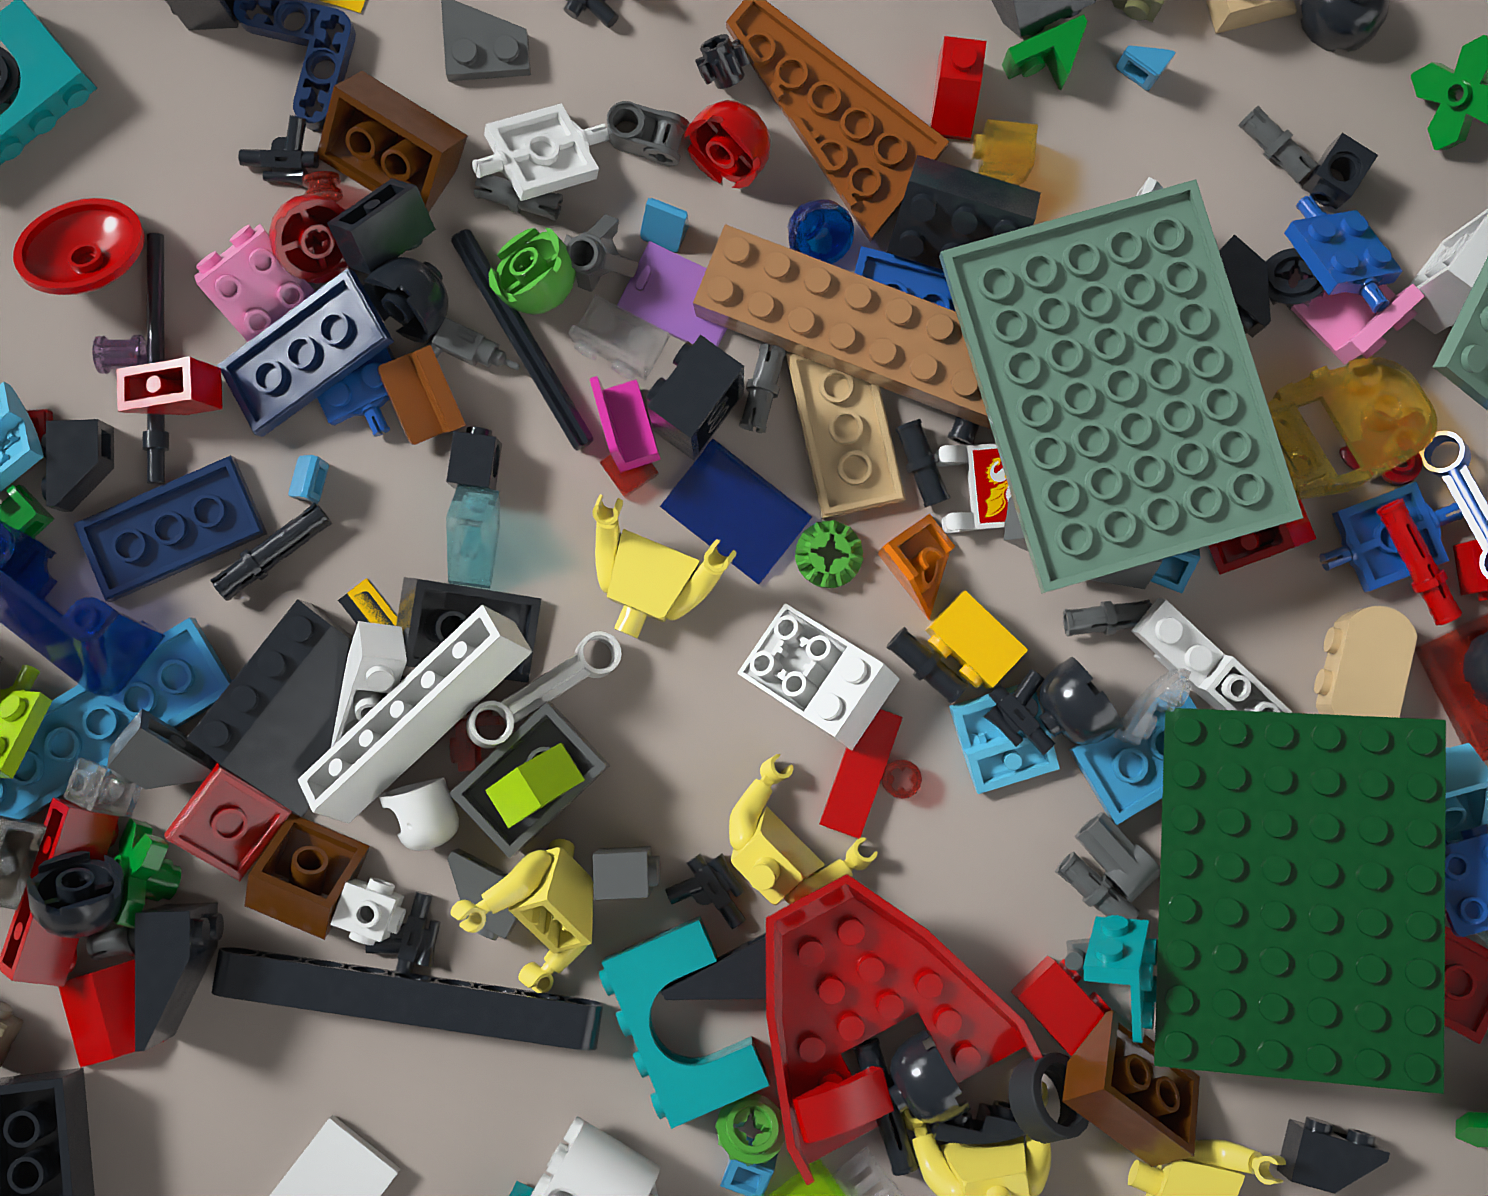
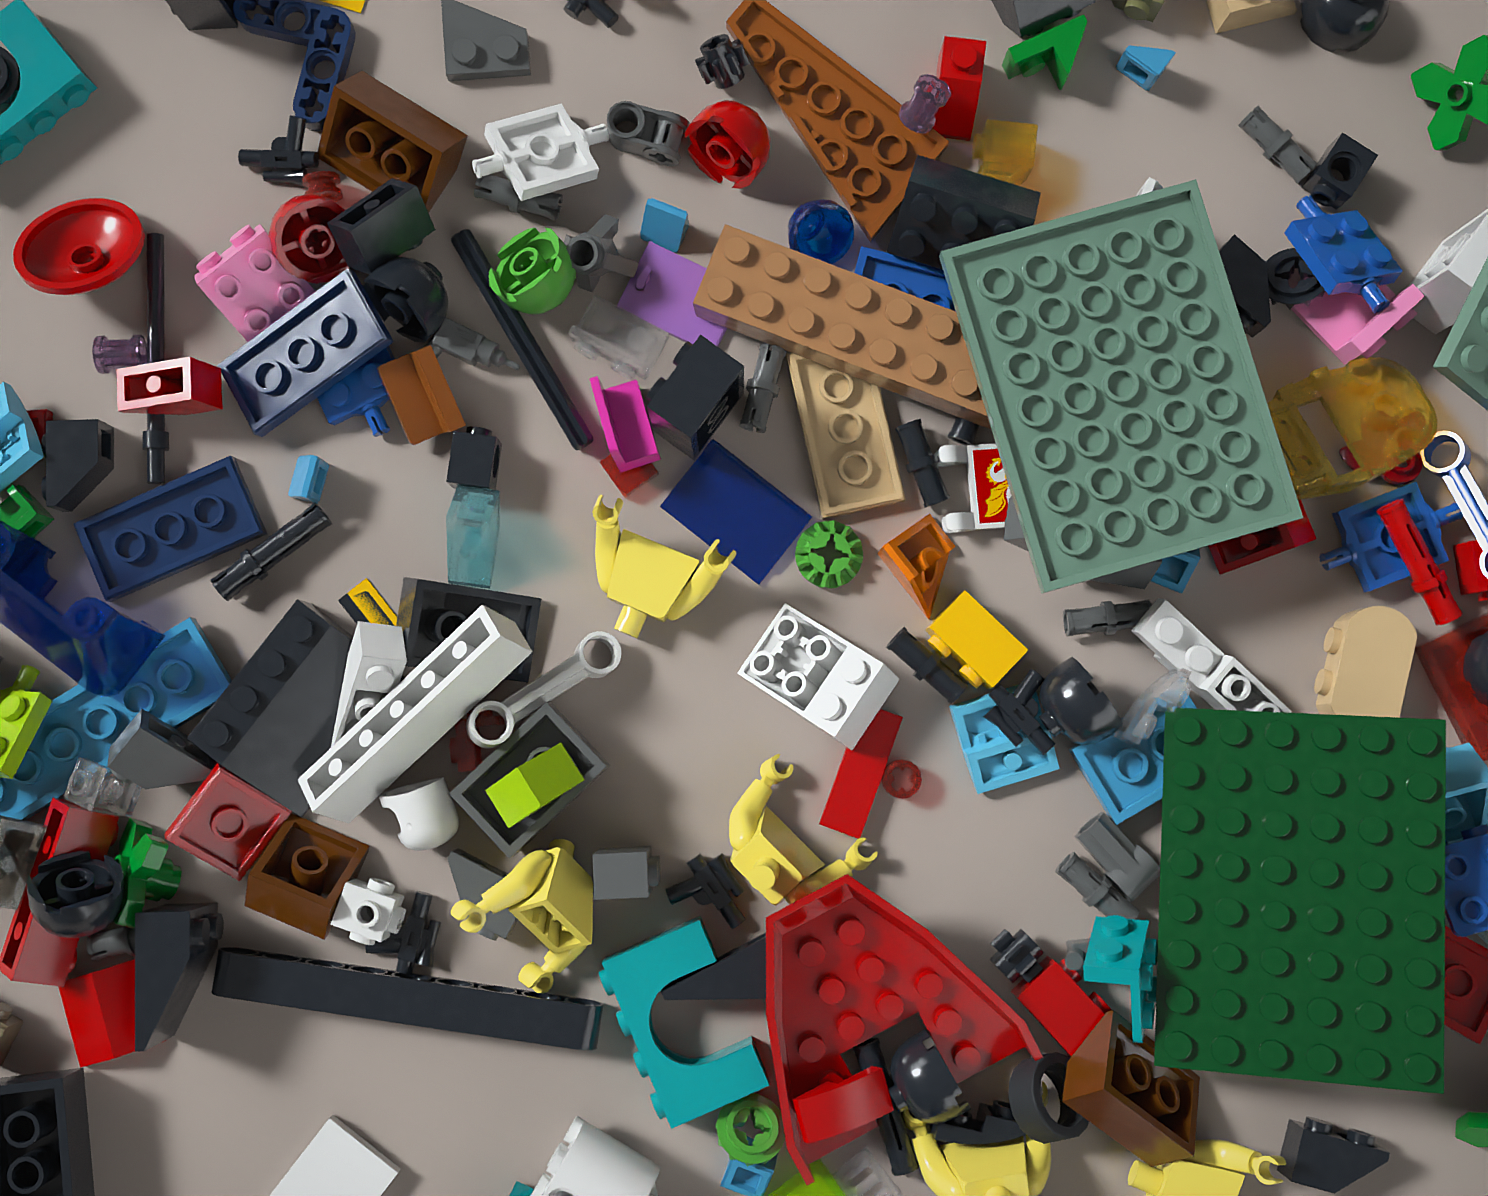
(928, 97): none -> clear purple bush
(1017, 956): none -> black gear

